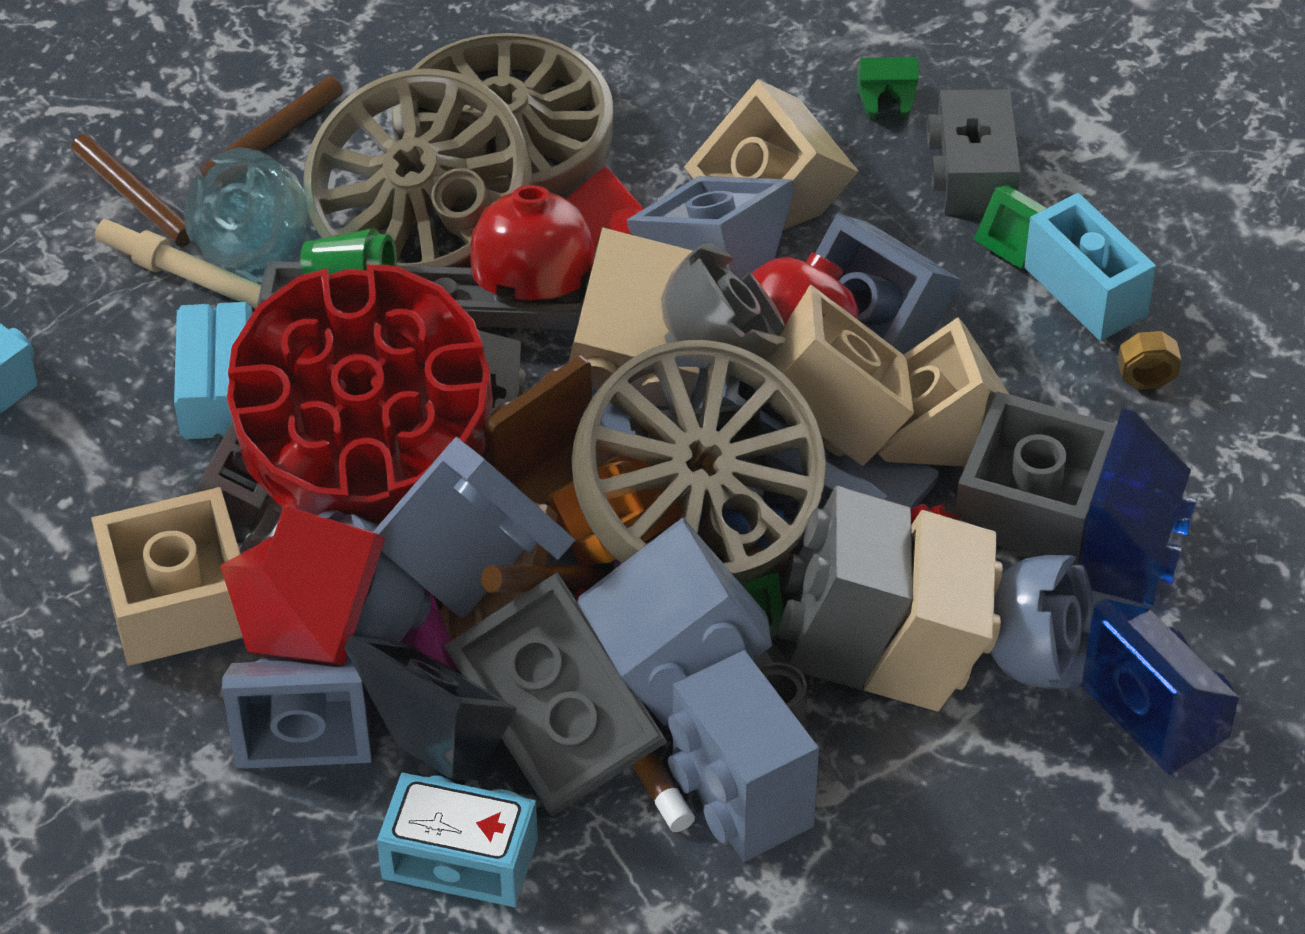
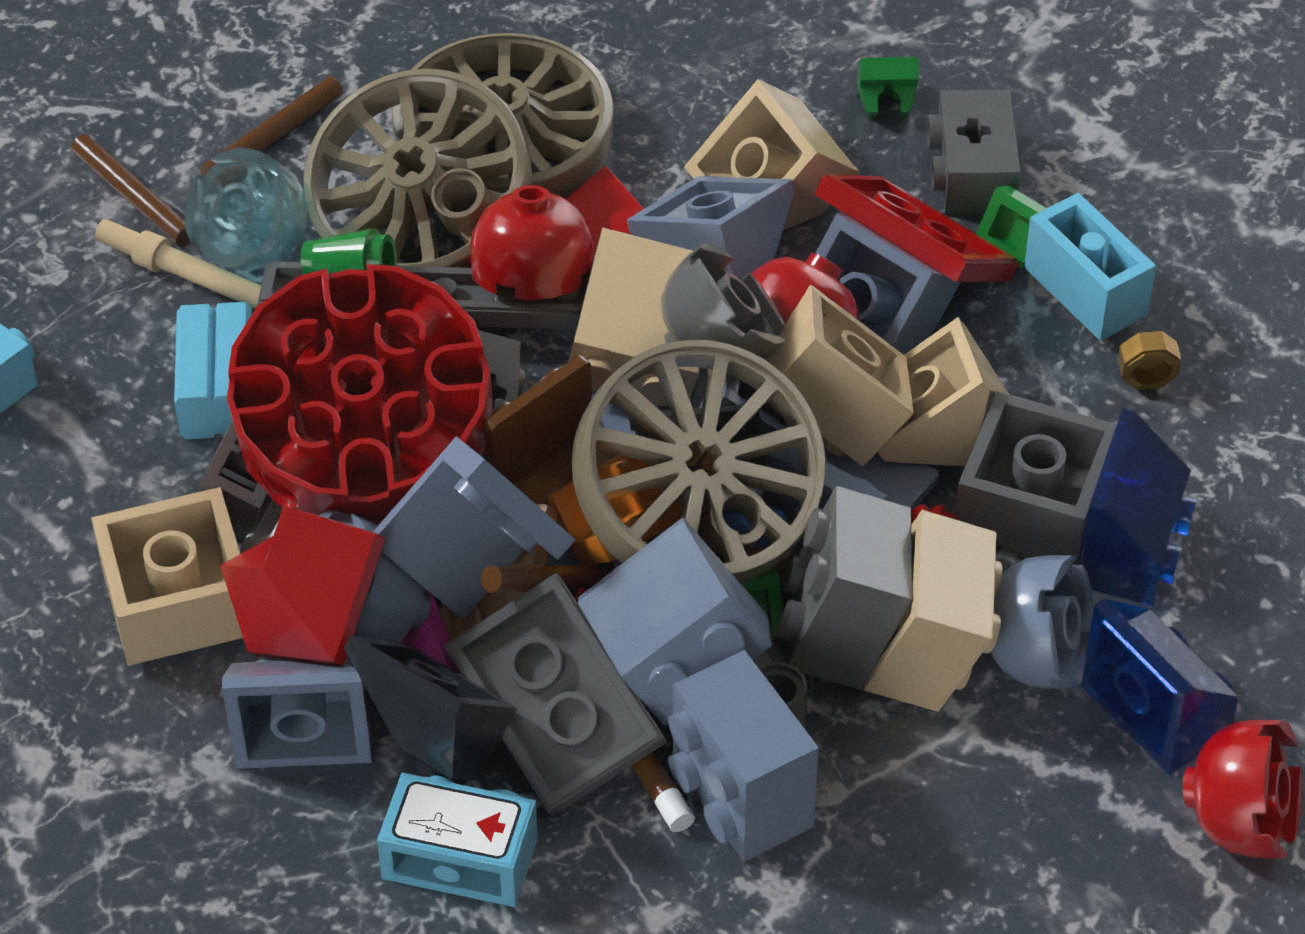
(917, 228): none -> red tile
(1246, 790): none -> red cylinder

